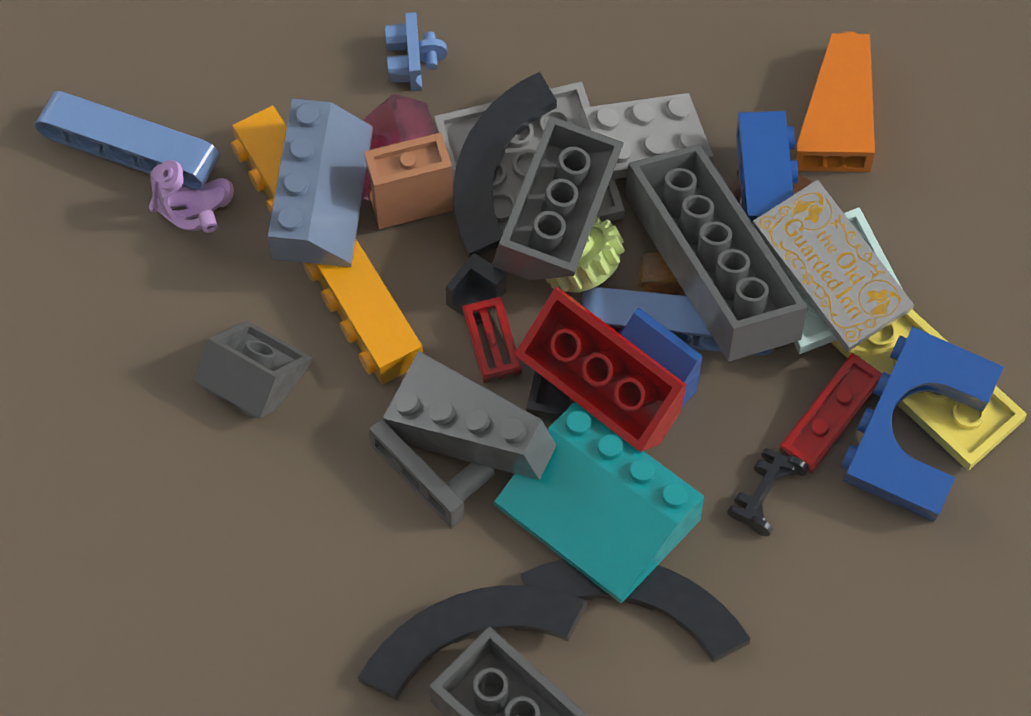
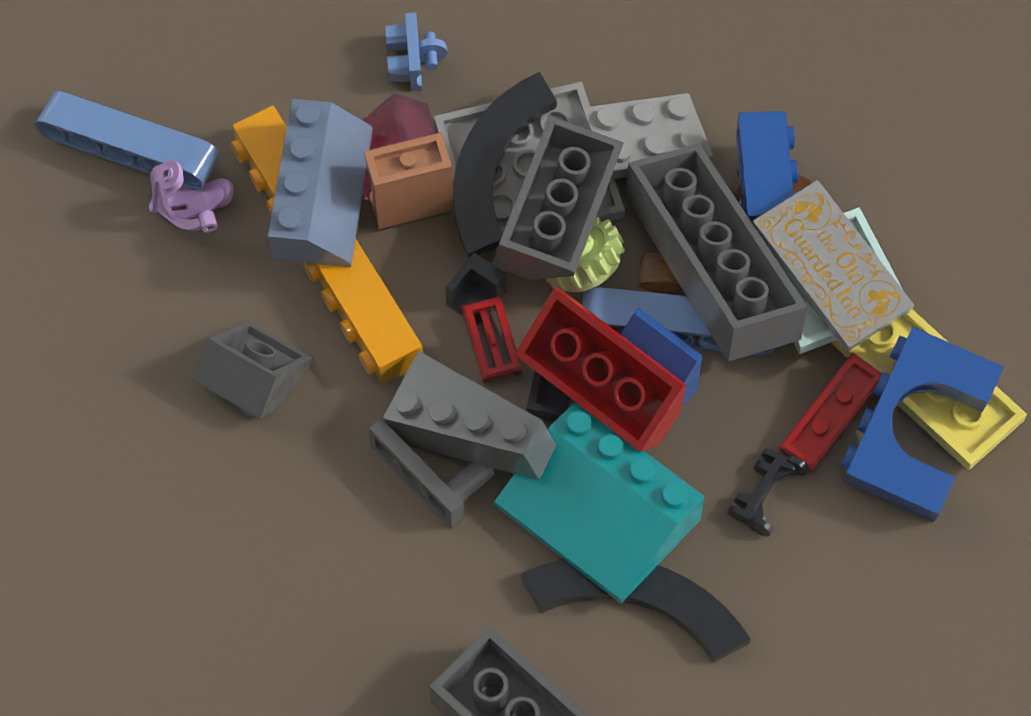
(464, 617): black tile -> none
(840, 115): orange slope -> none

